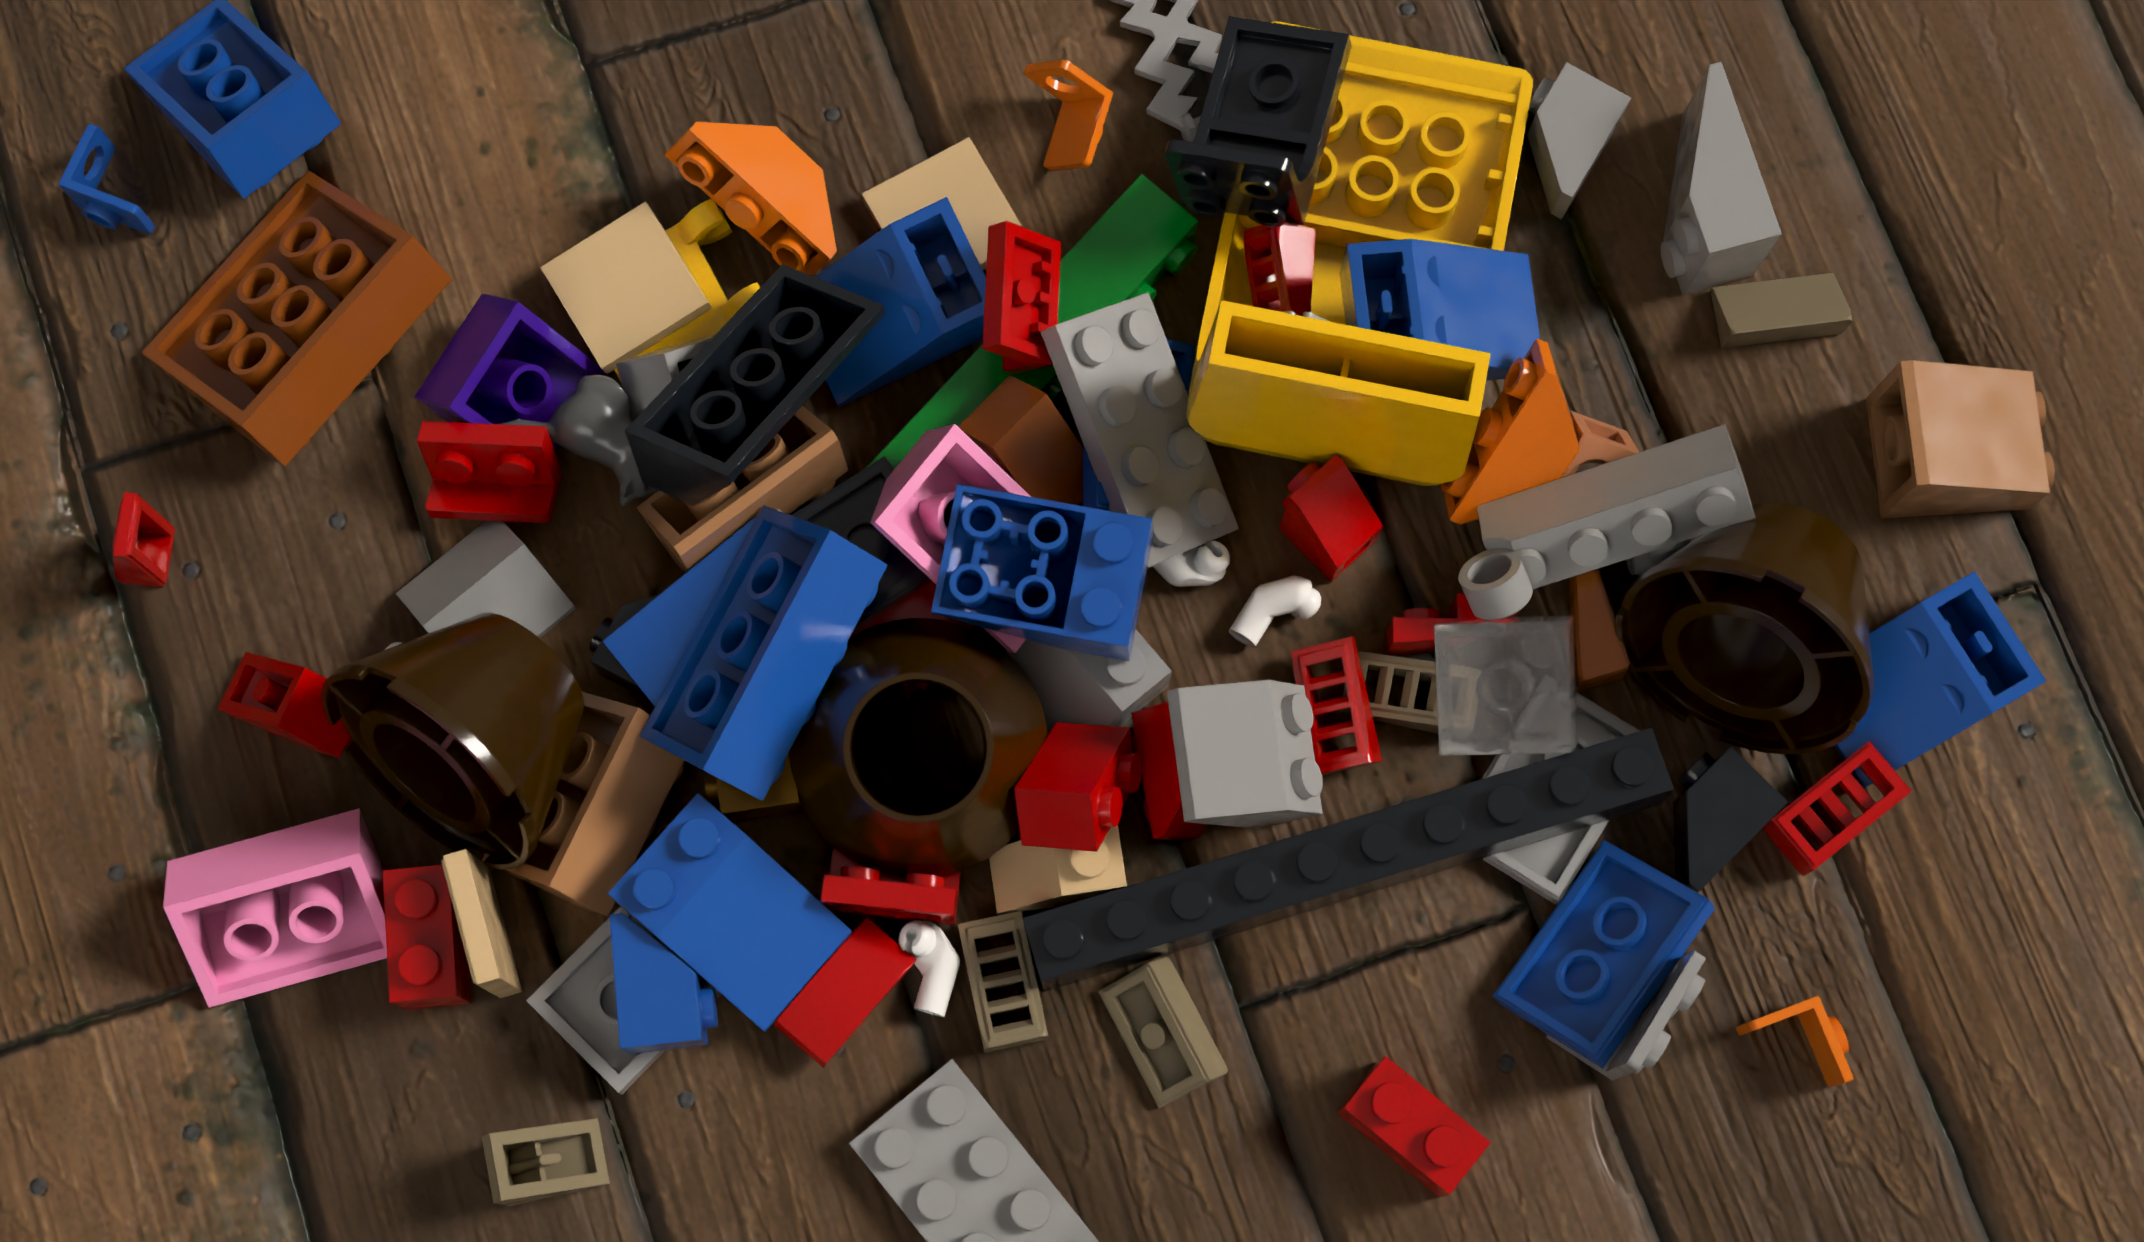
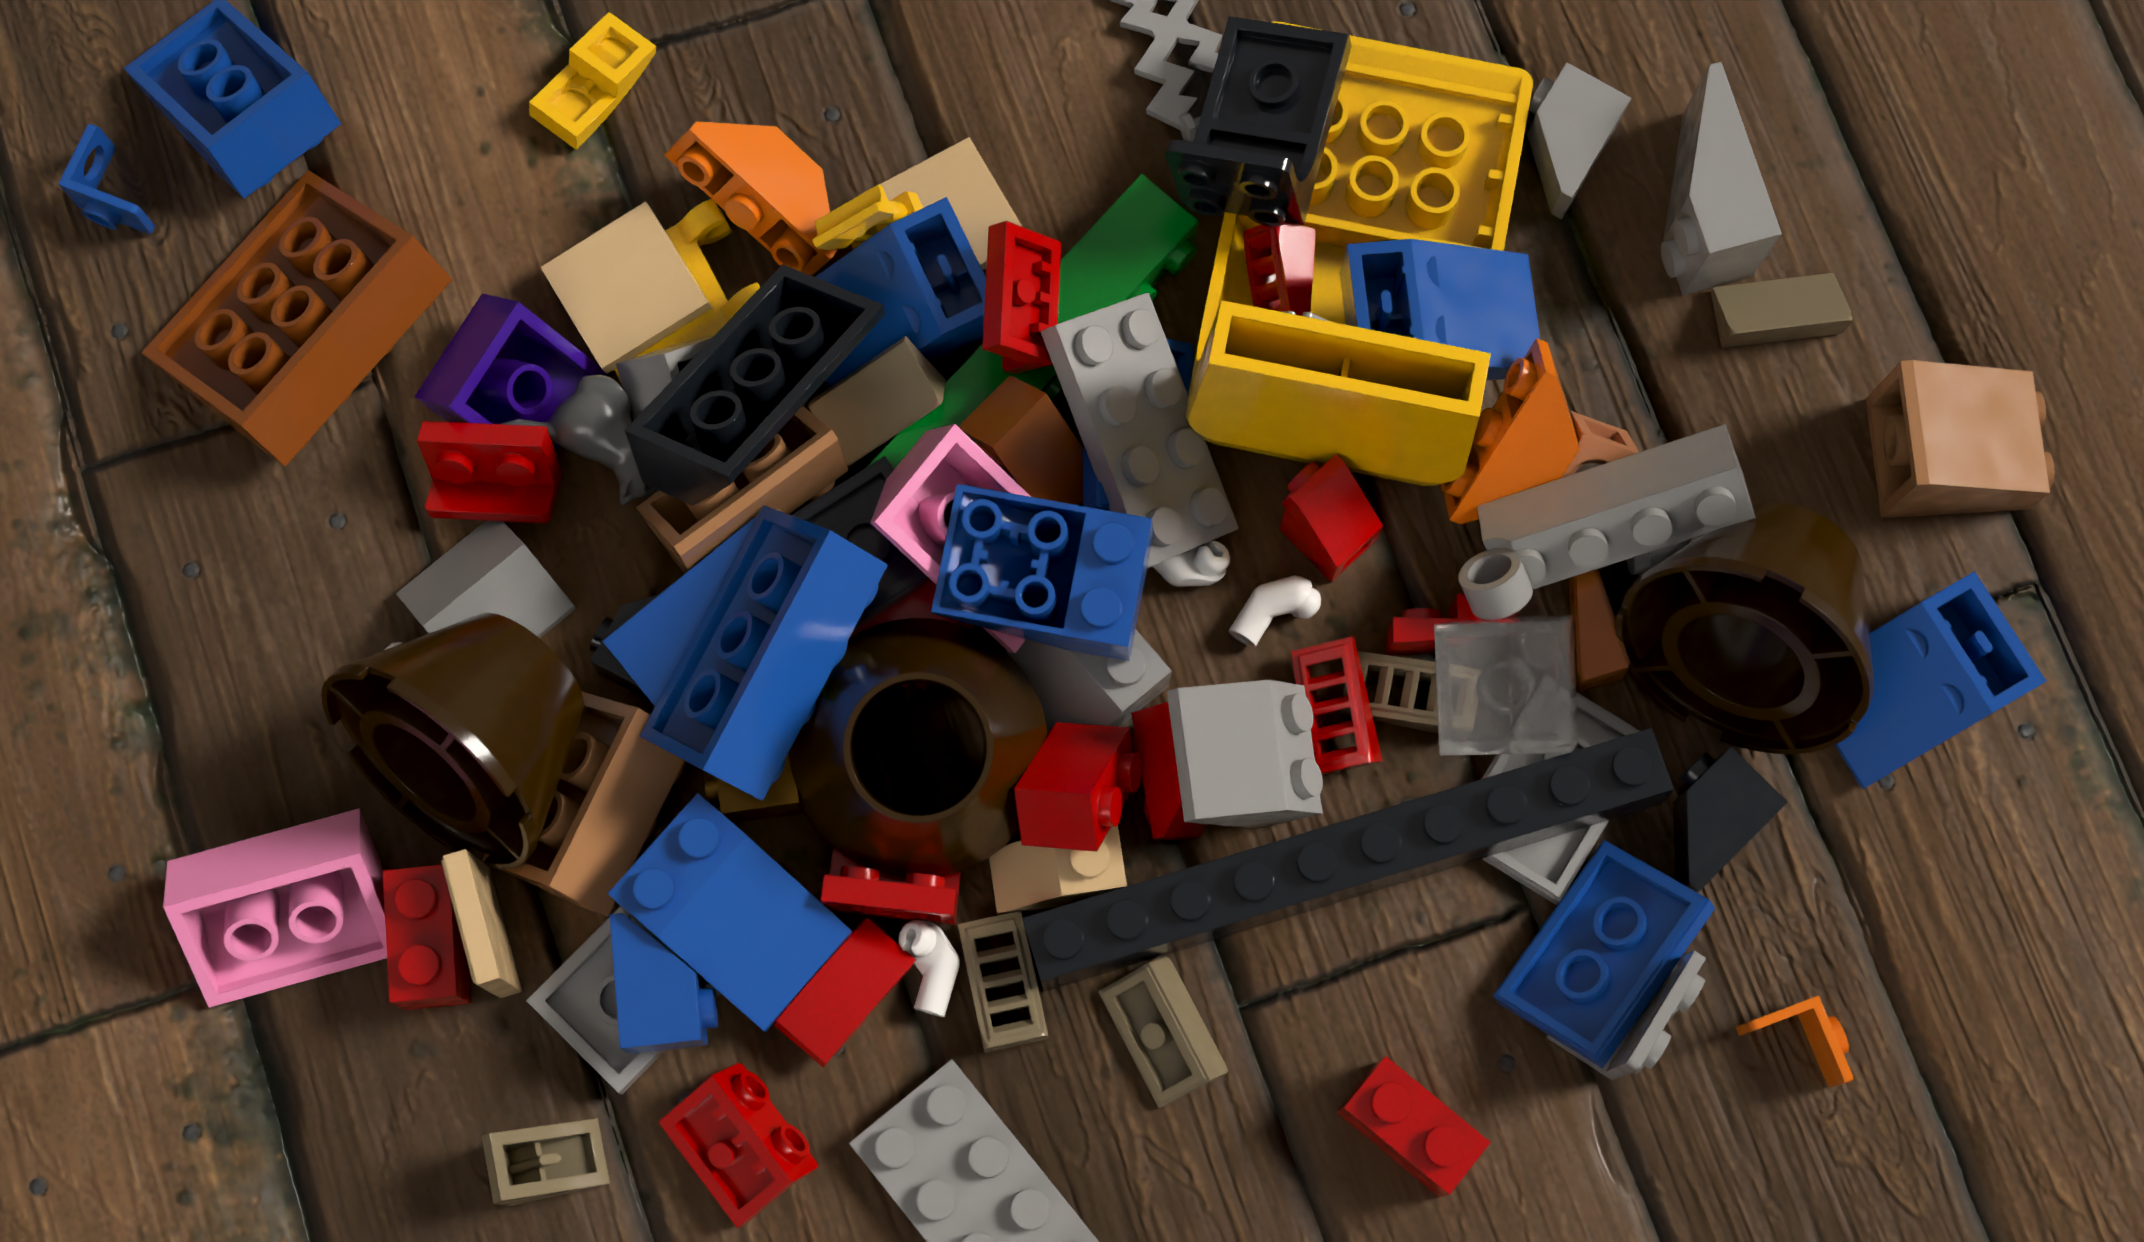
(141, 543): red slope -> none
(283, 702): red slope -> none
(594, 82): none -> yellow slope
(738, 1142): none -> red bracket
(863, 218): none -> yellow piece
(880, 399): none -> dark tan slope
(1080, 116): orange bracket -> none
(1792, 842): red slope -> none

